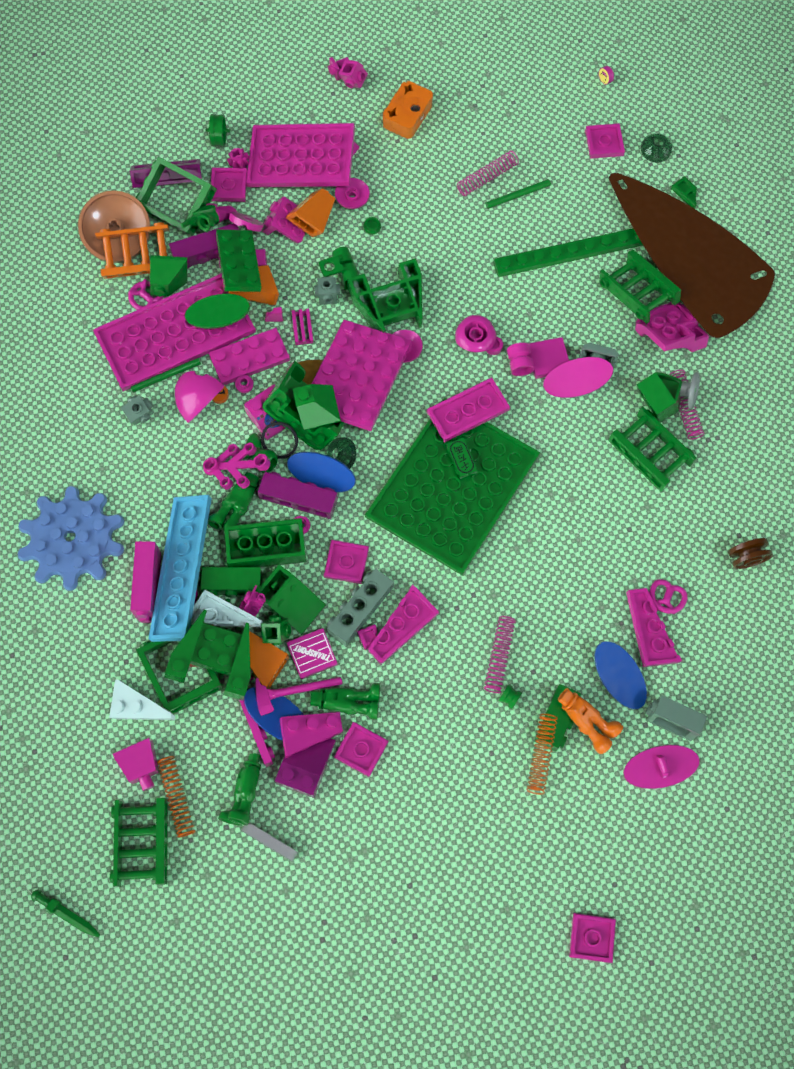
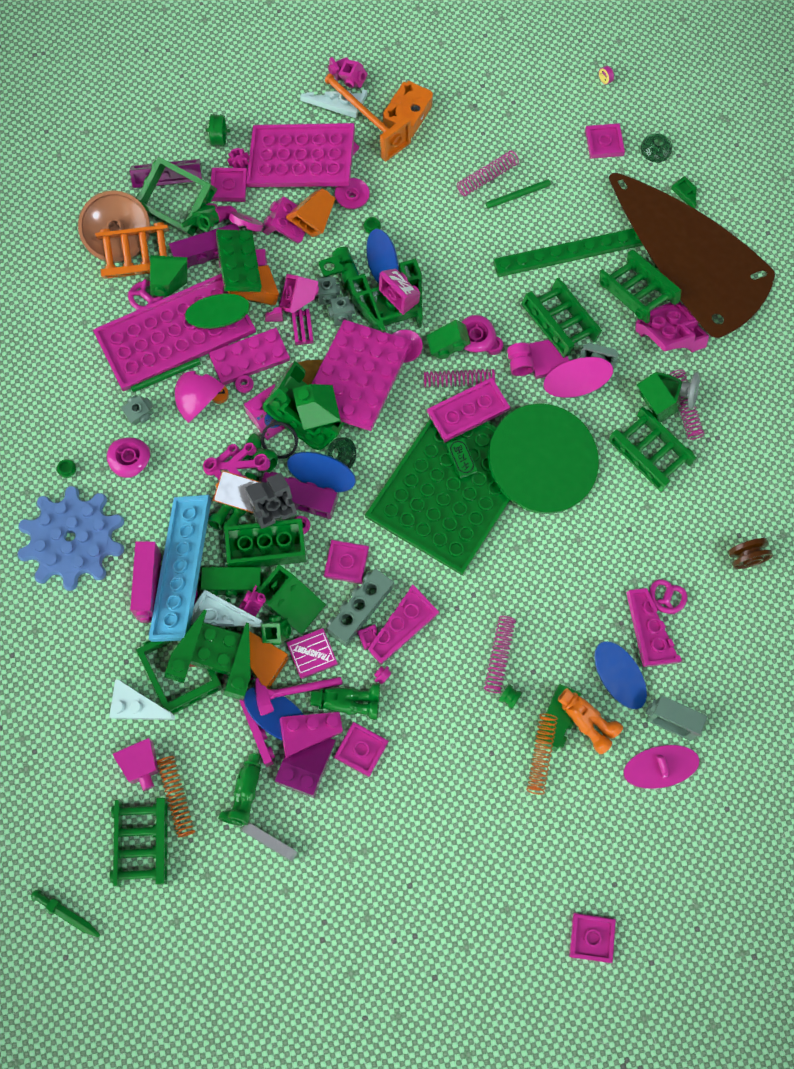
(66, 468): none -> green plate
(128, 456): none -> dark pink hat
(232, 491): none -> flat silver piece
(271, 500): none -> dark grey brick
(297, 292): none -> dark pink slope
(335, 101): none -> light aqua wing
(341, 310): none -> sand green brick
(380, 253): none -> blue shield
(382, 674): none -> dark pink plate
(393, 138): none -> orange tile
(398, 290): none -> dark pink slope
(448, 339): none -> green brick
(455, 375): none -> dark pink piece
(543, 458): none -> green tile
(550, 327): none -> green fence

